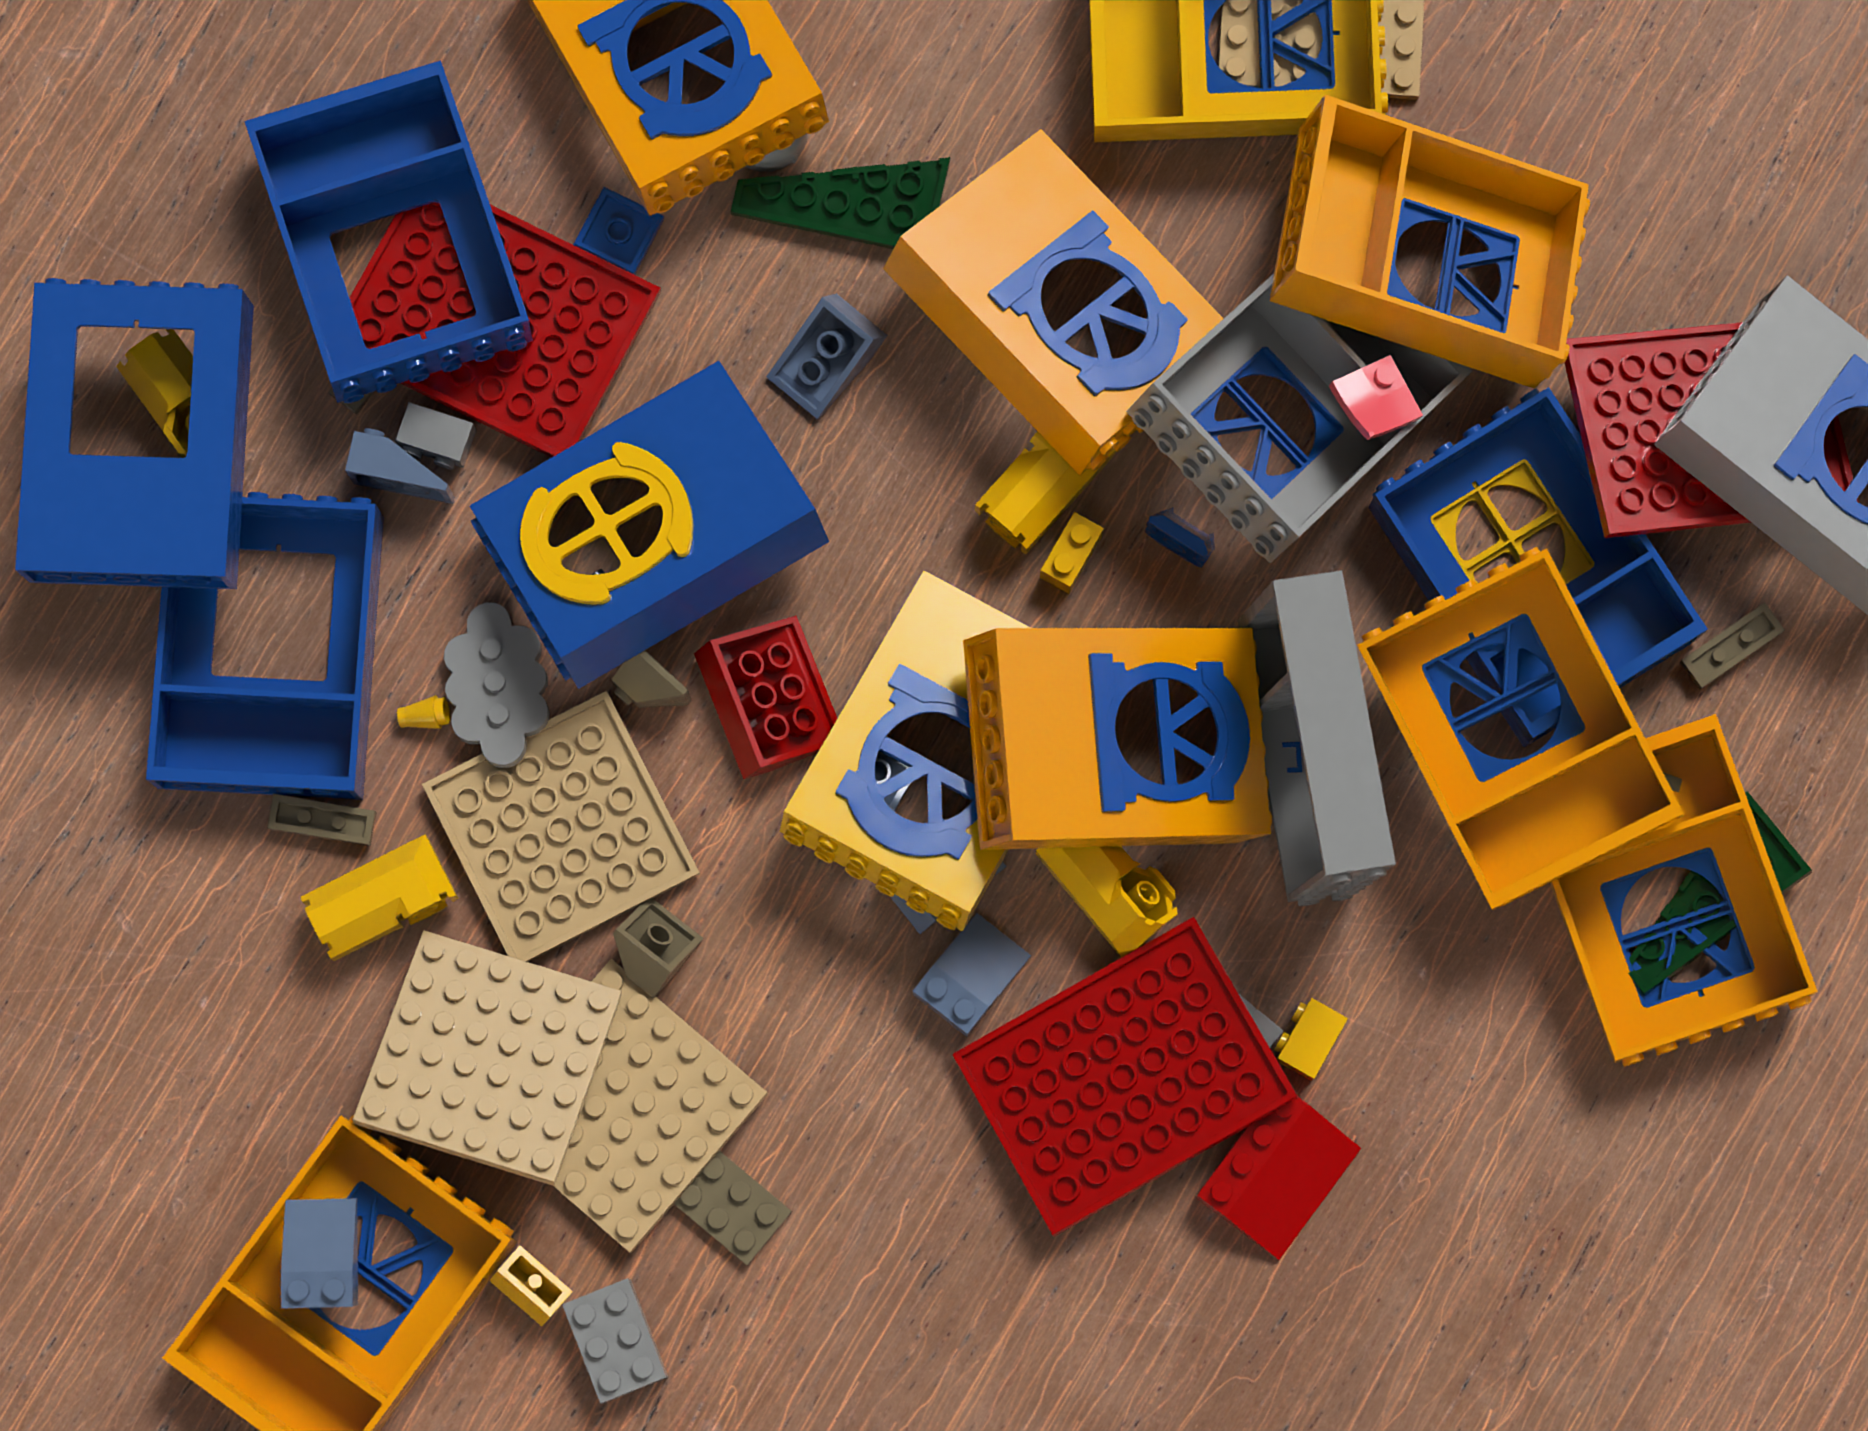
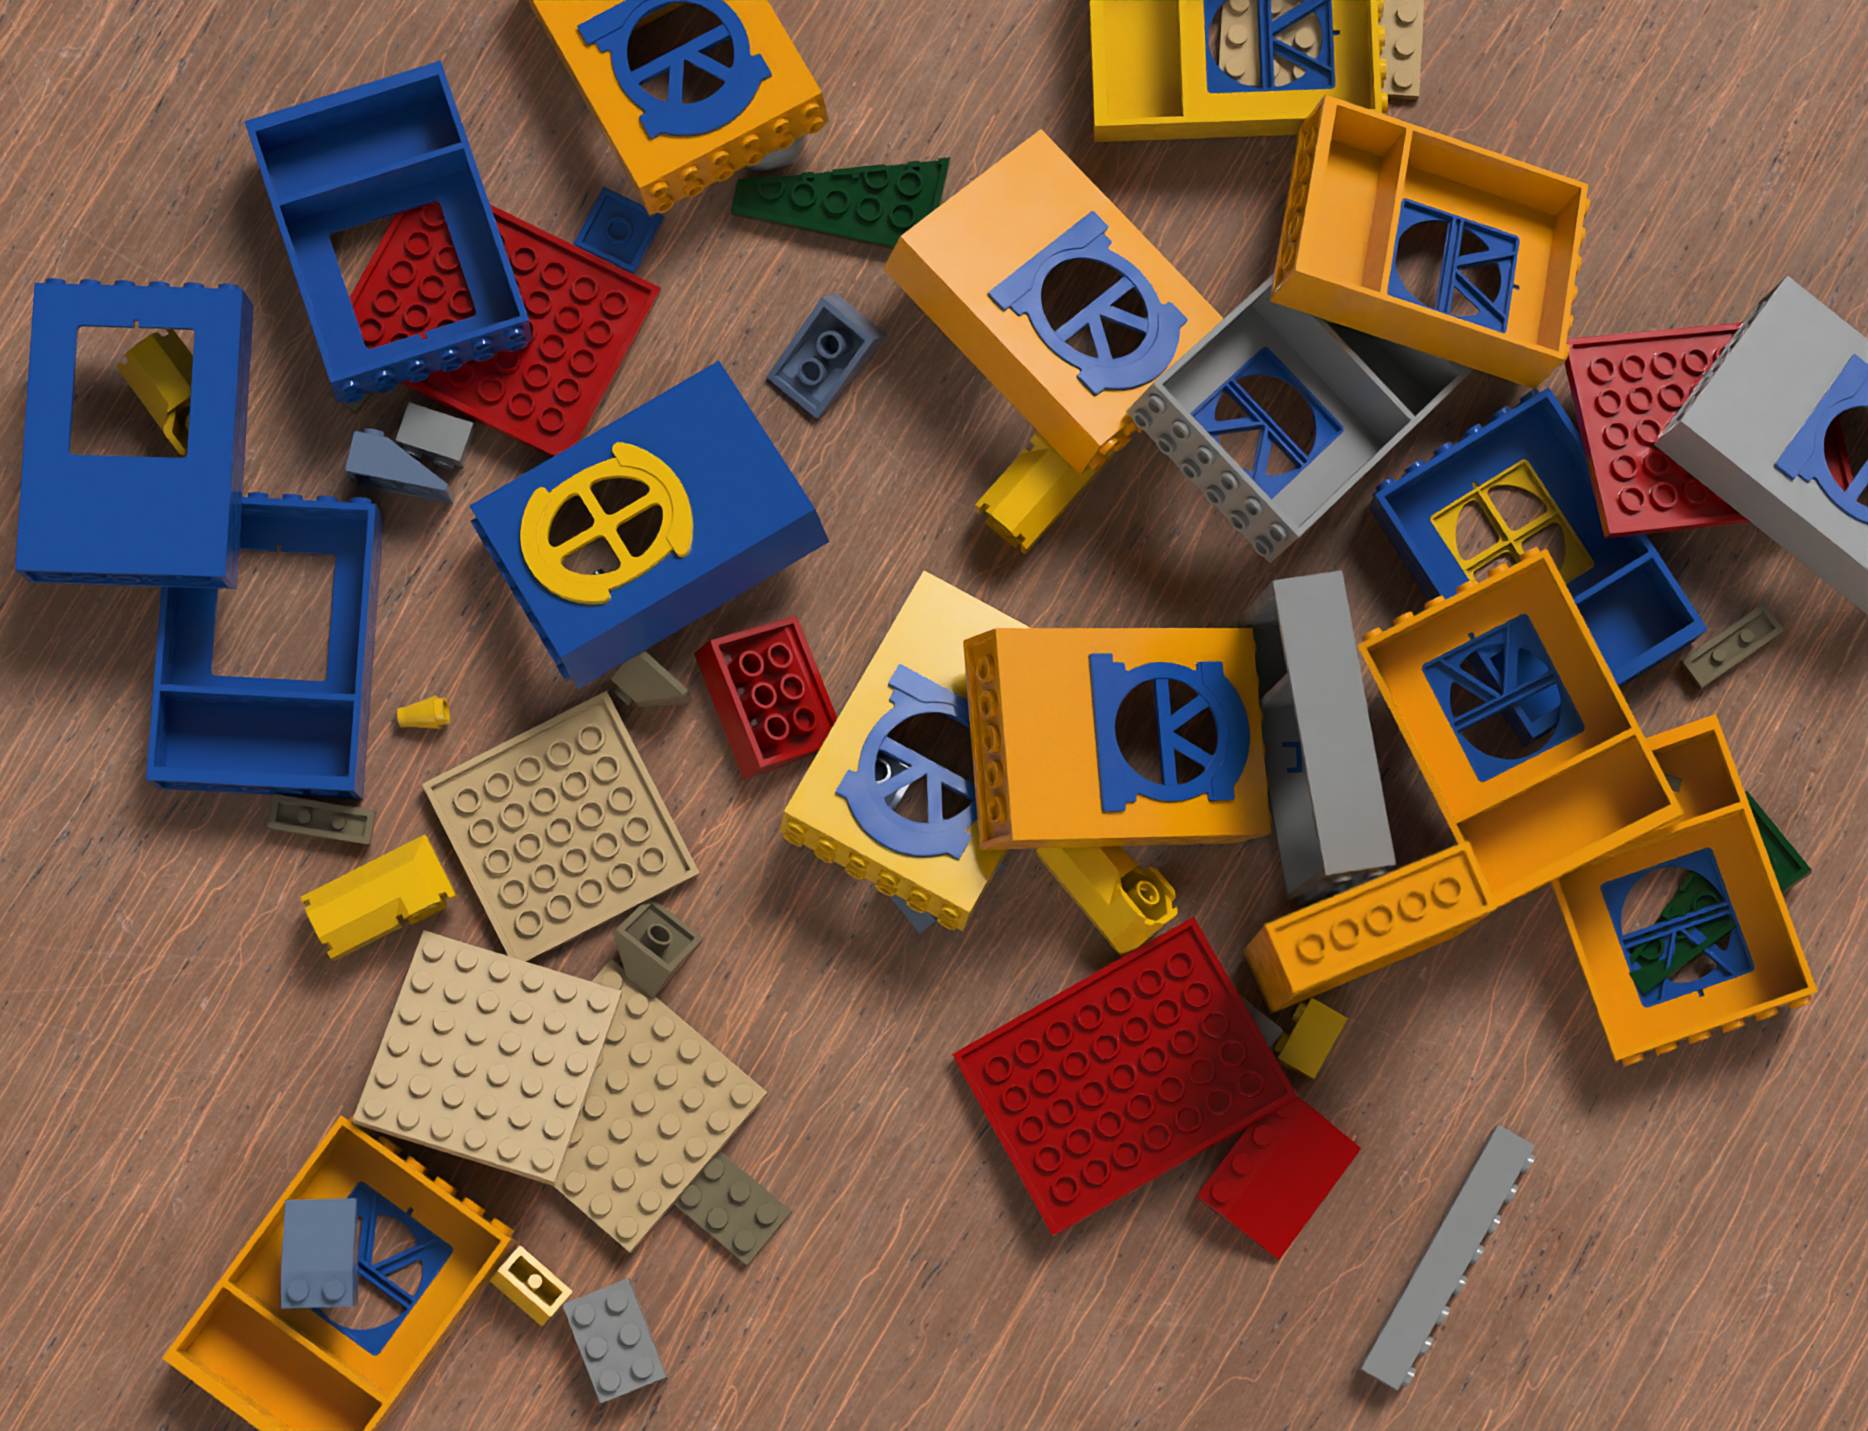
(496, 685): light grey plate -> none
(971, 974): sand blue slope -> none
(1071, 552): yellow brick -> none
(1180, 537): blue slope -> none
(1369, 927): none -> light orange panel
(1376, 398): coral plate -> none
(1447, 1257): none -> light grey brick

